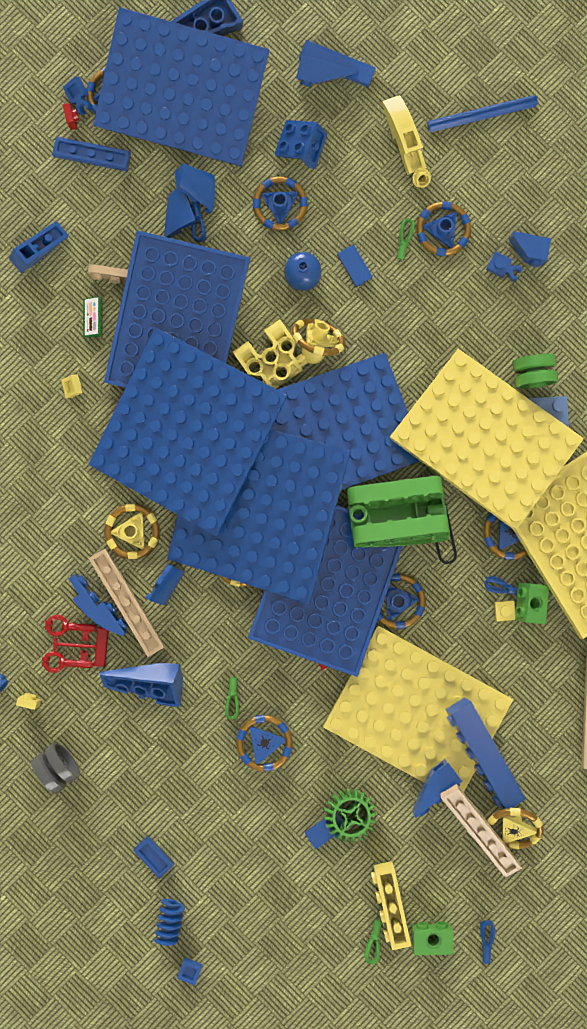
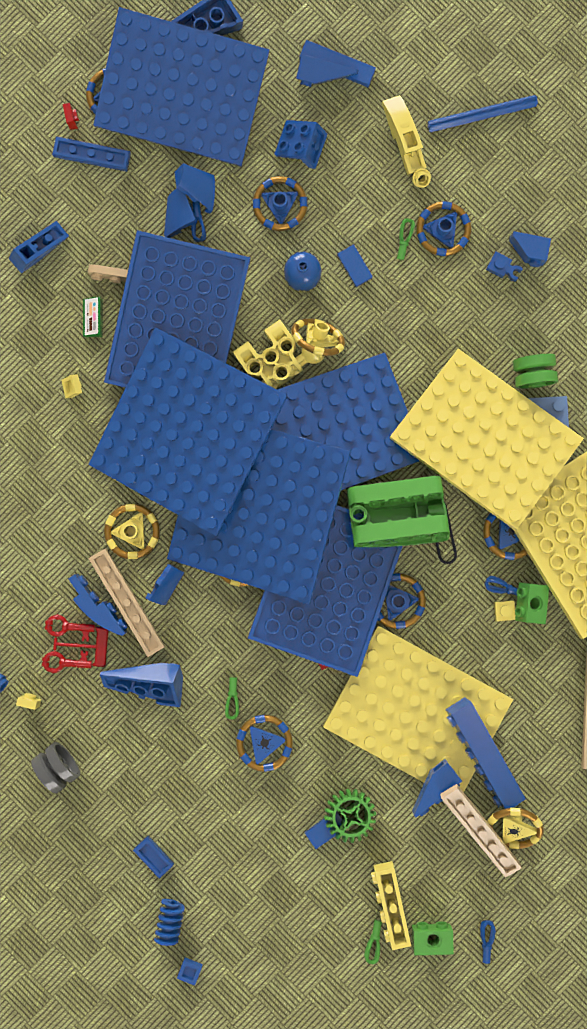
(76, 94): blue plate -> none

